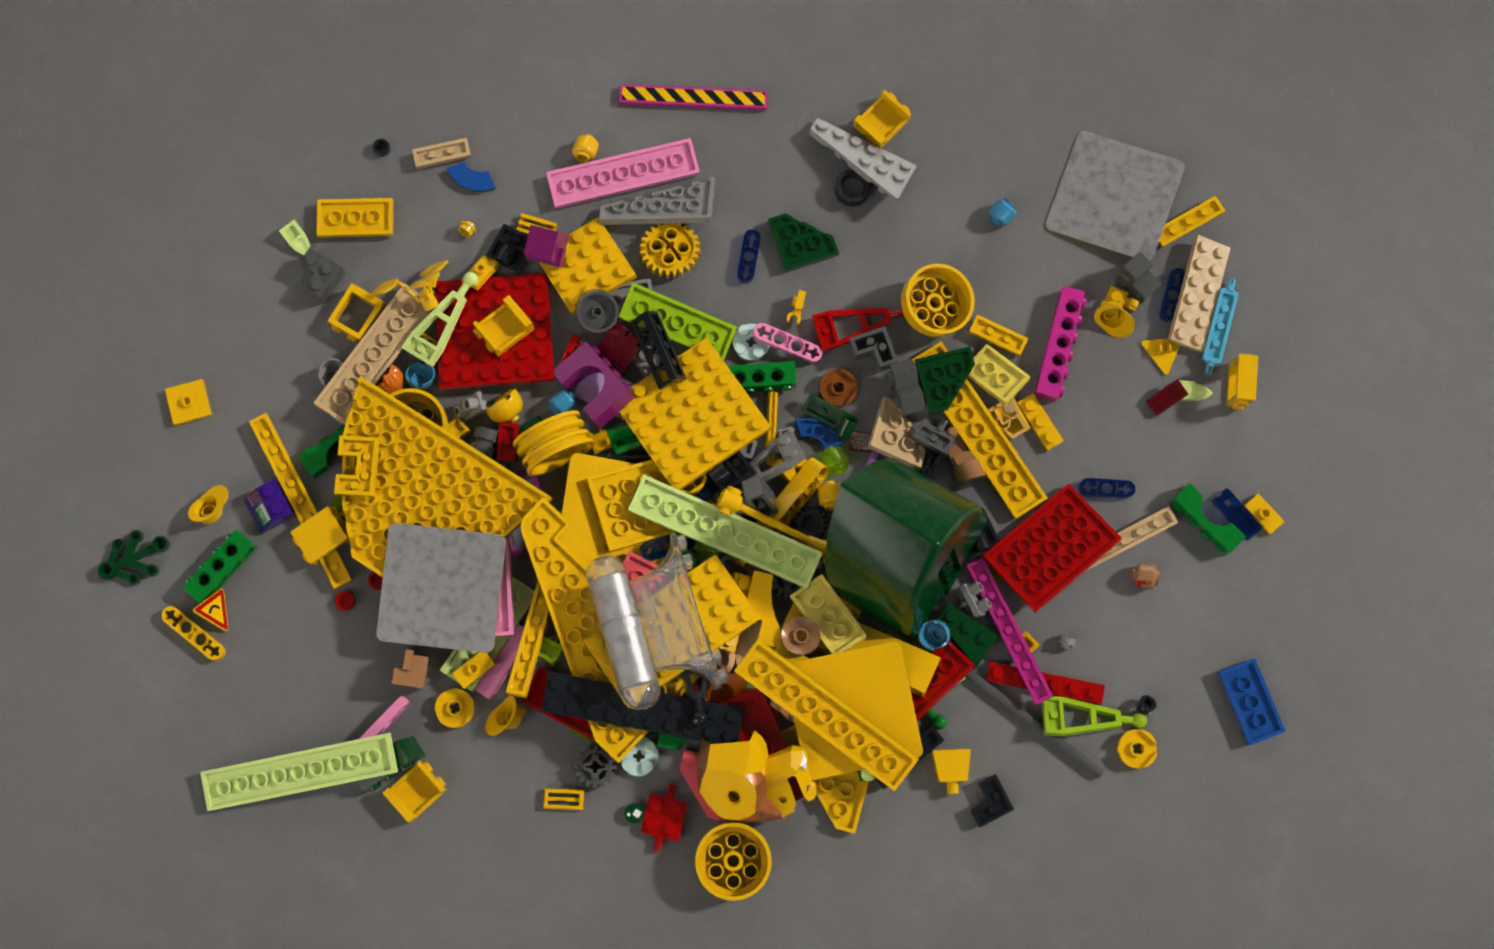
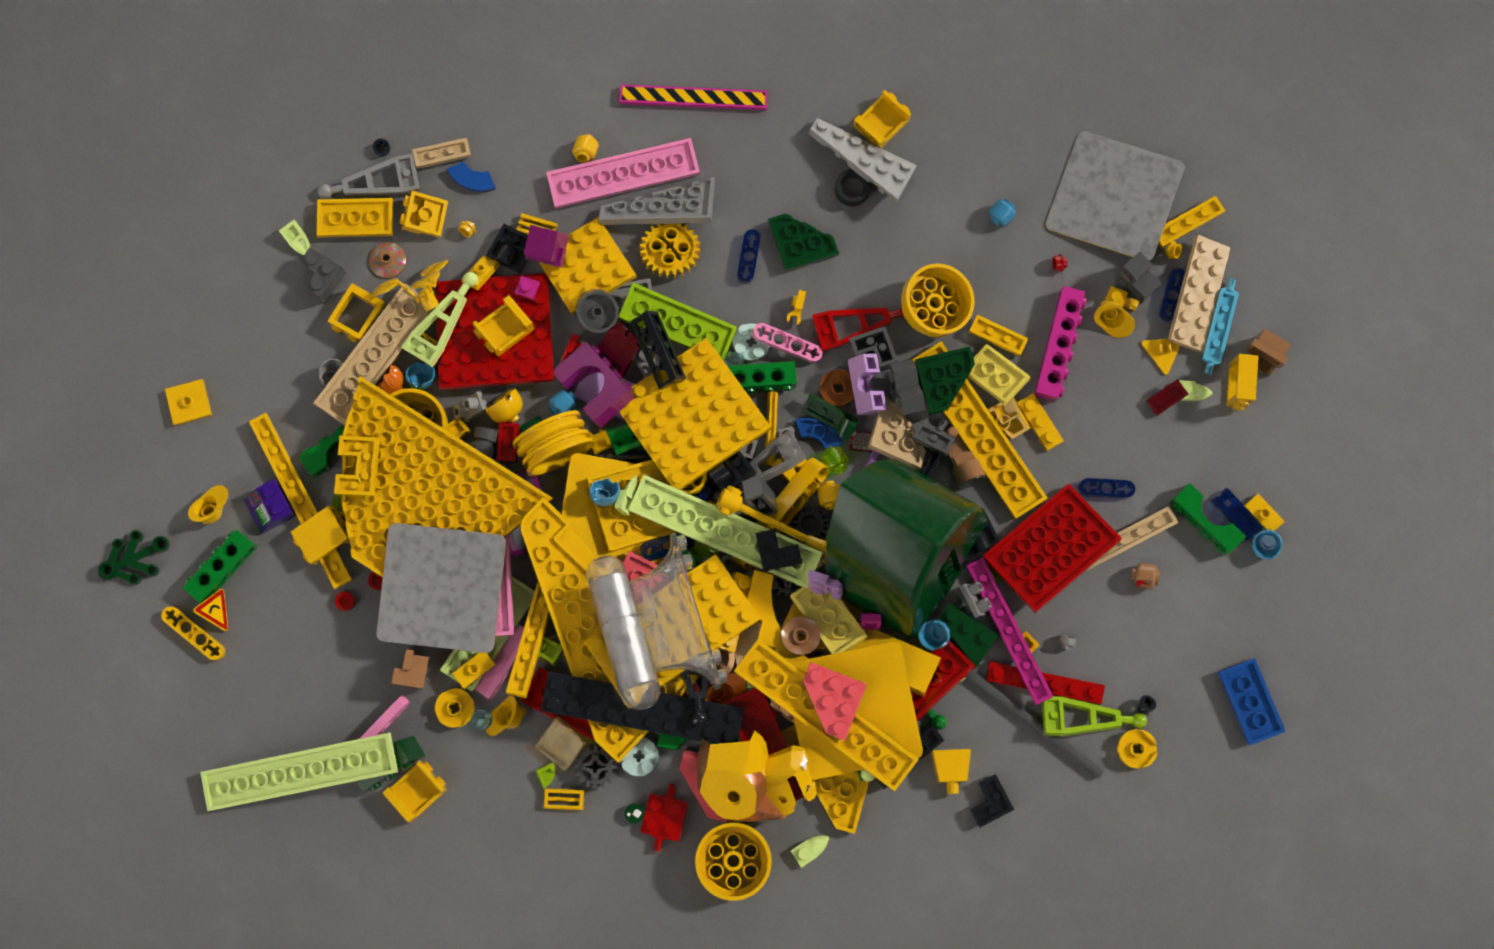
(389, 268): none -> medium nougat dish
(406, 175): none -> light grey plate
(423, 214): none -> yellow plate
(482, 719): none -> clear light blue tile
(527, 288): none -> dark pink plate
(546, 774): none -> lime tile
(561, 743): none -> clear yellow tile
(604, 492): none -> dark azure hair
(626, 496): none -> yellowish green plate
(734, 358): none -> clear light blue tile
(774, 557): none -> black plate
(809, 849): none -> yellowish green plate
(821, 583): none -> lavender plate
(834, 698): none -> coral plate
(862, 370): none -> lavender arch
(870, 621): none -> dark pink plate
(1059, 263): none -> red plate
(1173, 250): none -> yellow plate
(1267, 544): none -> dark azure hair
(1270, 351): none -> medium nougat plate

